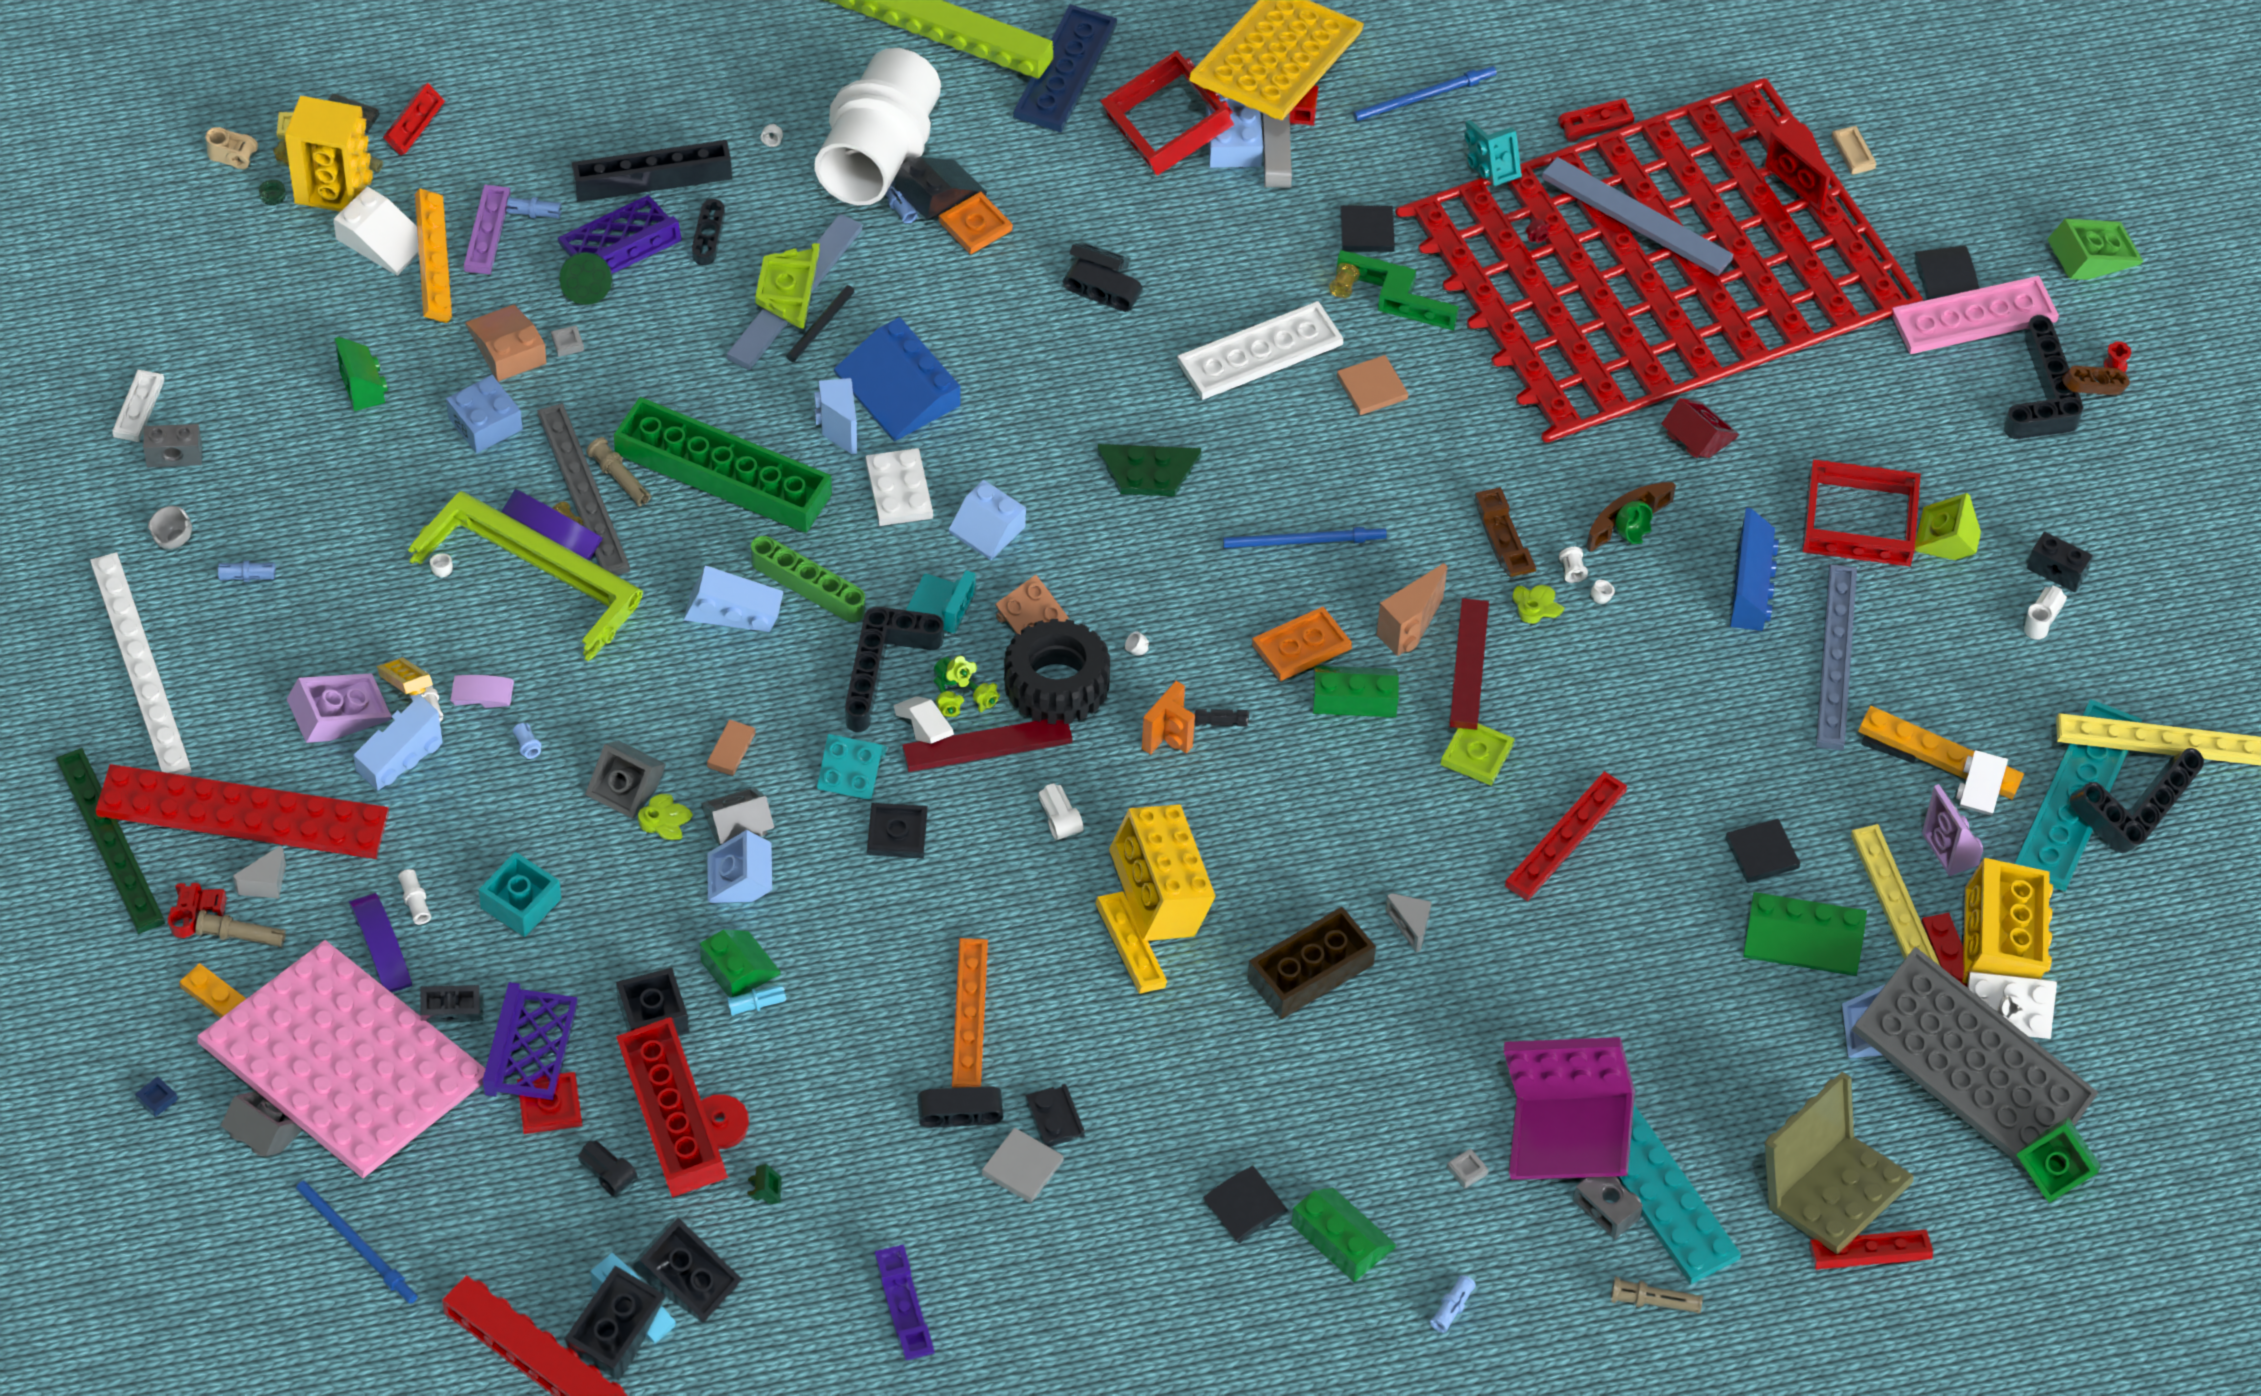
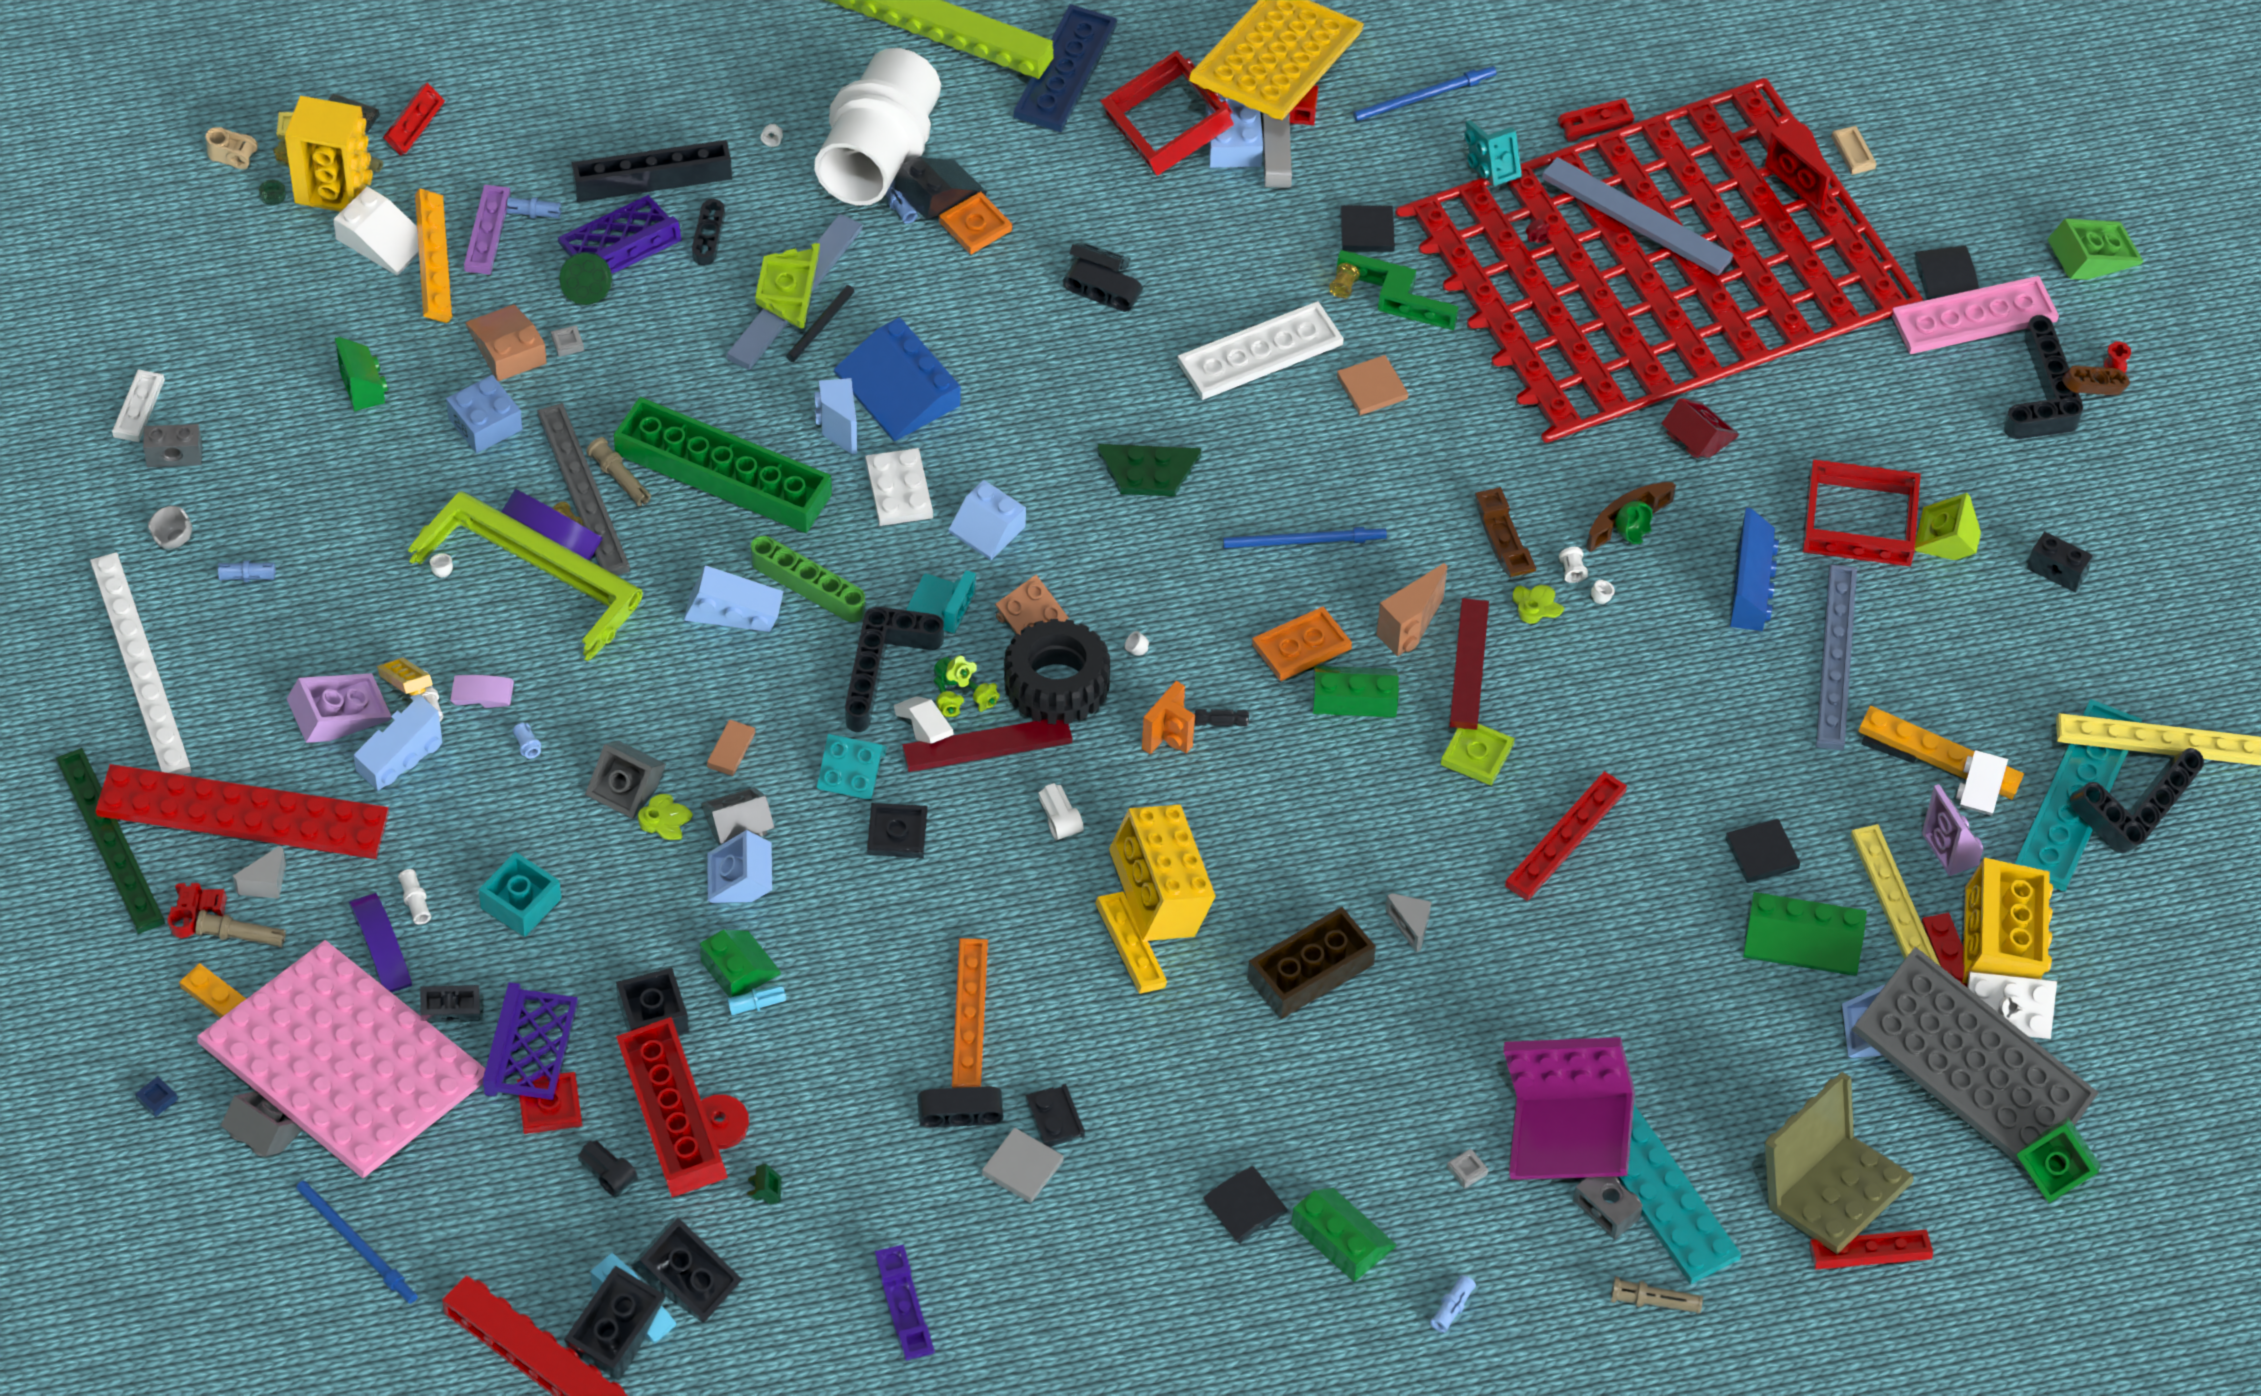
(2044, 612): white piece -> none

